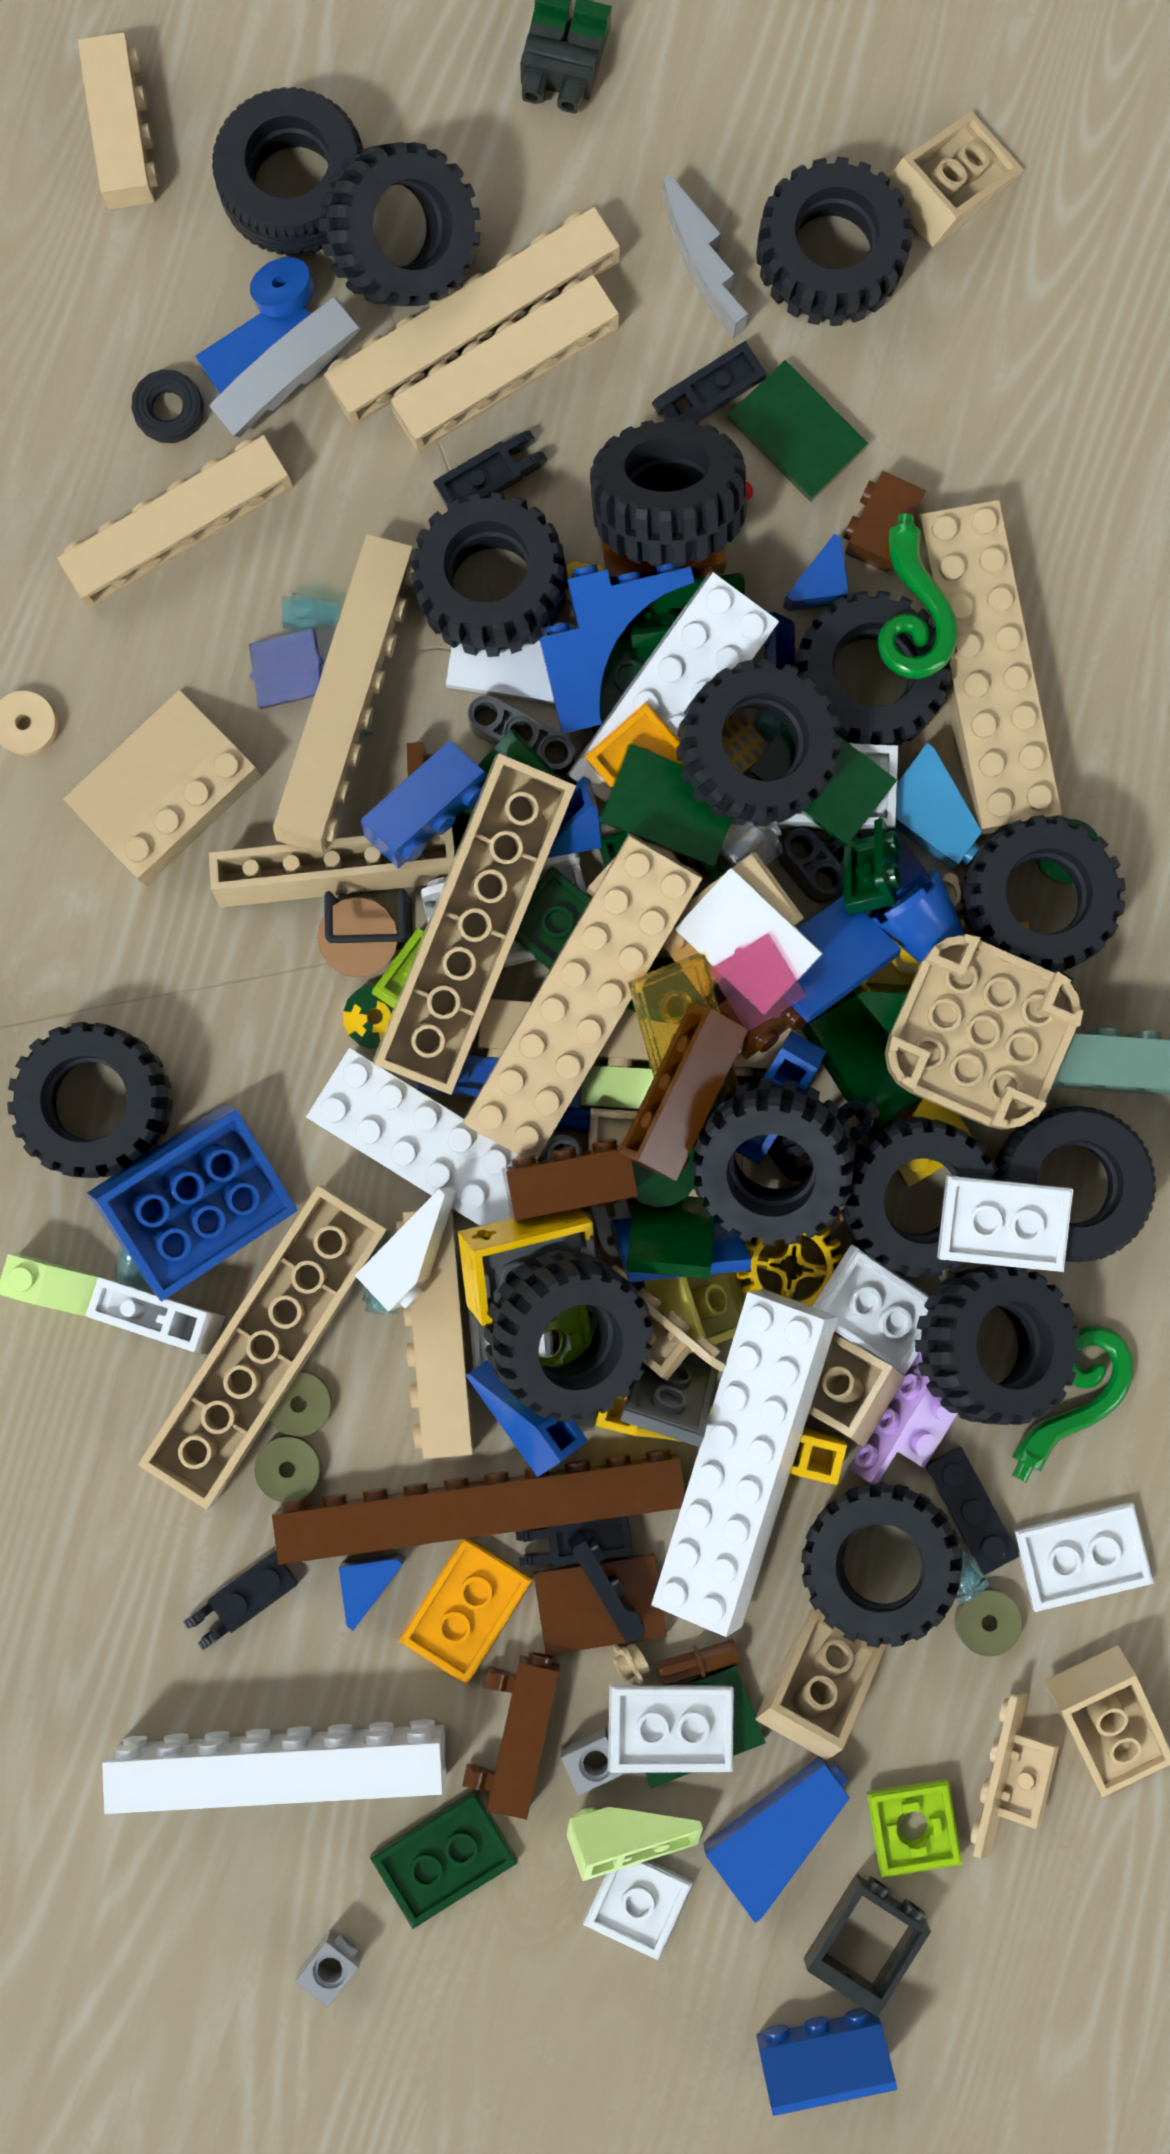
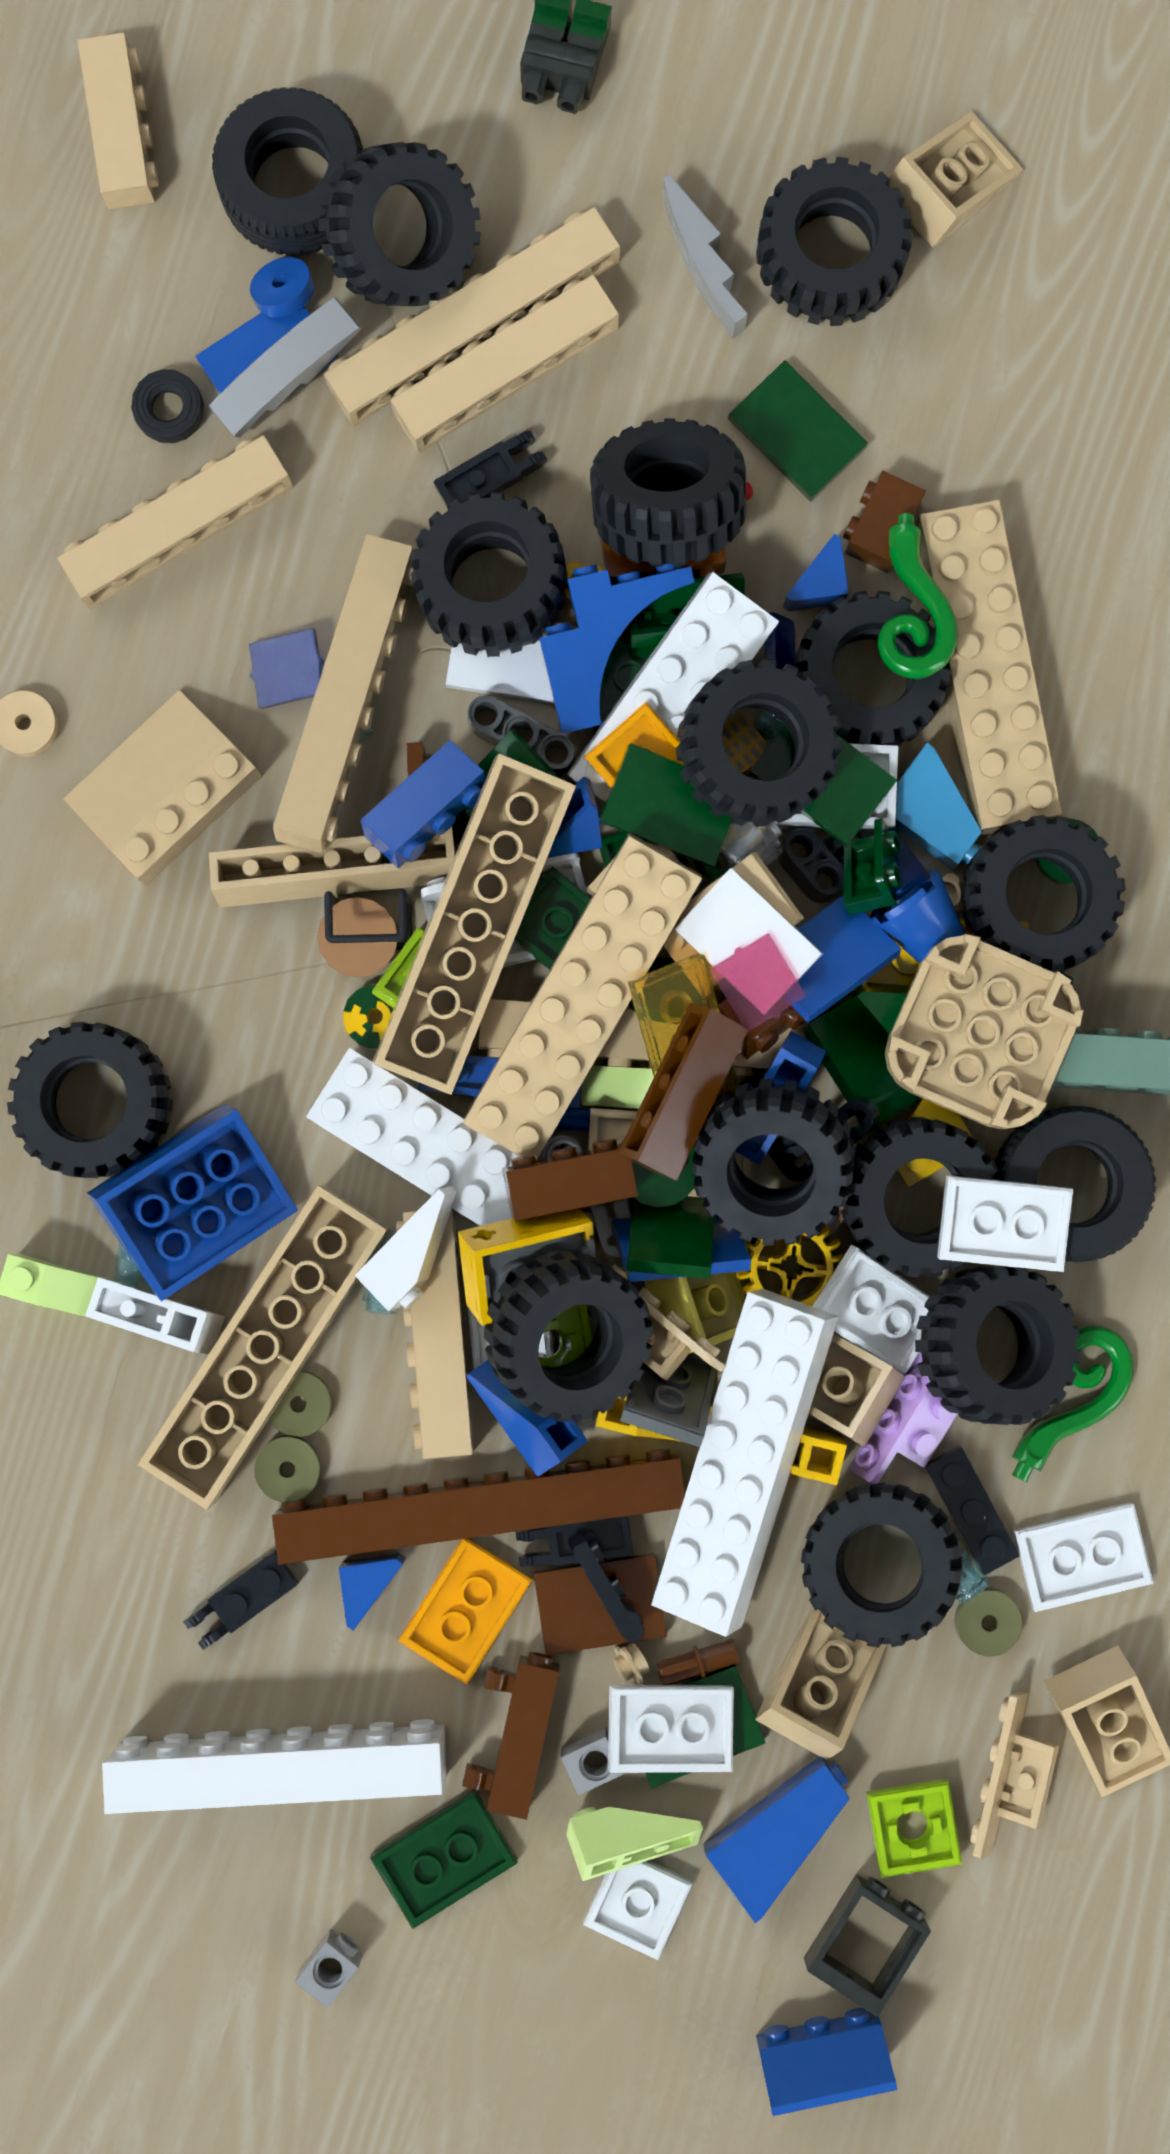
(308, 612): clear light blue cone -> none
(712, 385): black plate -> none

